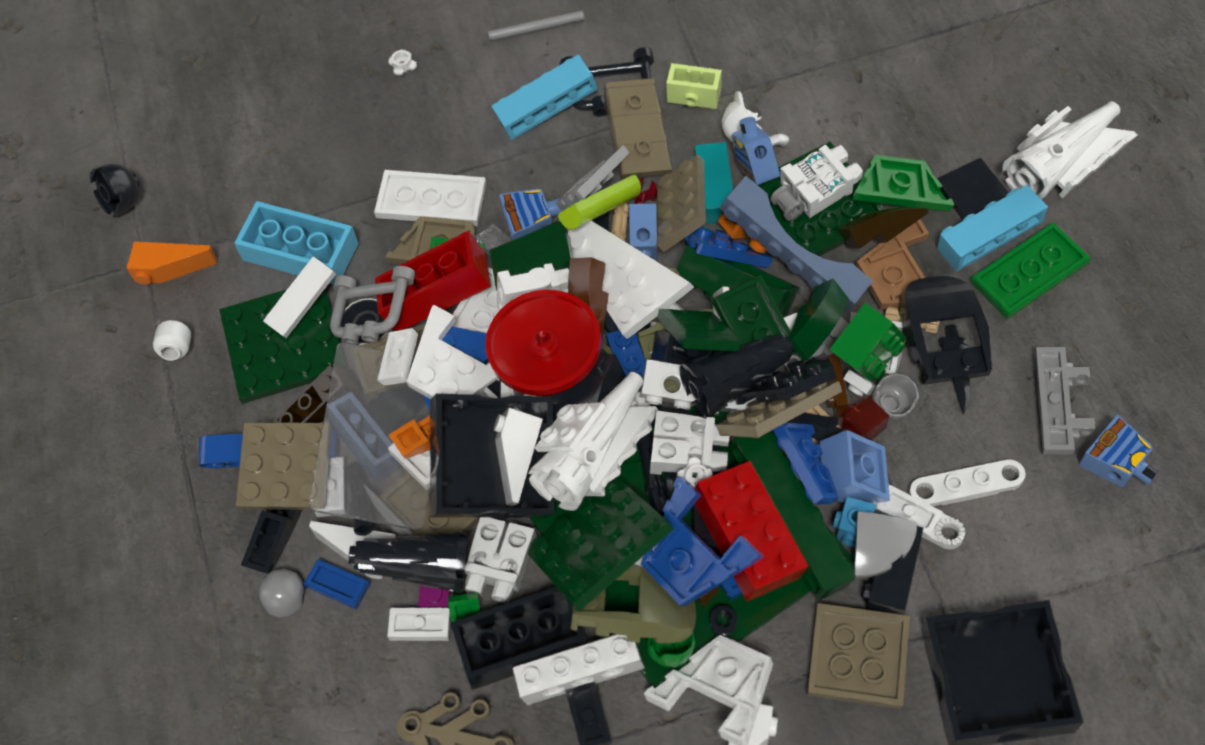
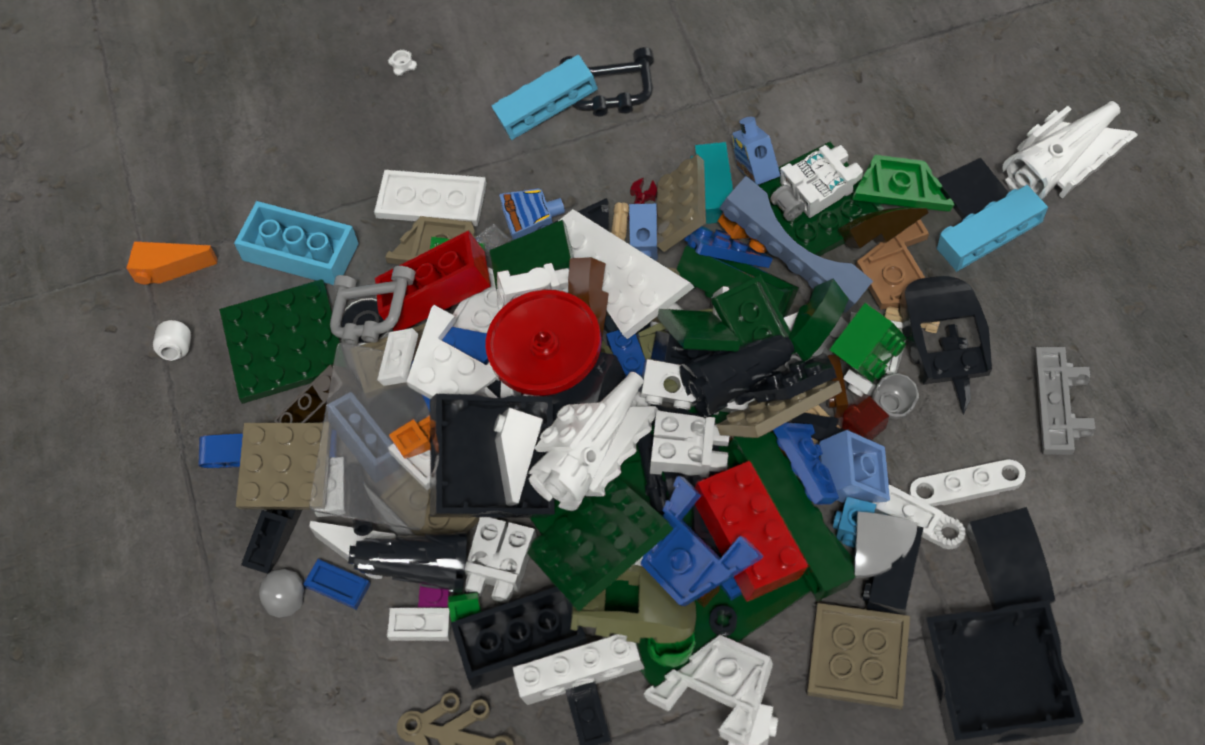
(116, 188): black cylinder -> none
(299, 297): white tile -> none
(536, 25): light grey bar -> none
(590, 183): light grey wing -> none
(600, 202): lime brick -> none
(638, 126): dark tan container -> none
(693, 86): yellowish green brick -> none
(694, 466): white plate -> none
(736, 112): white piece -> none
(1010, 559): none -> black slope
(1030, 270): green tile -> none
(1119, 455): torso -> none

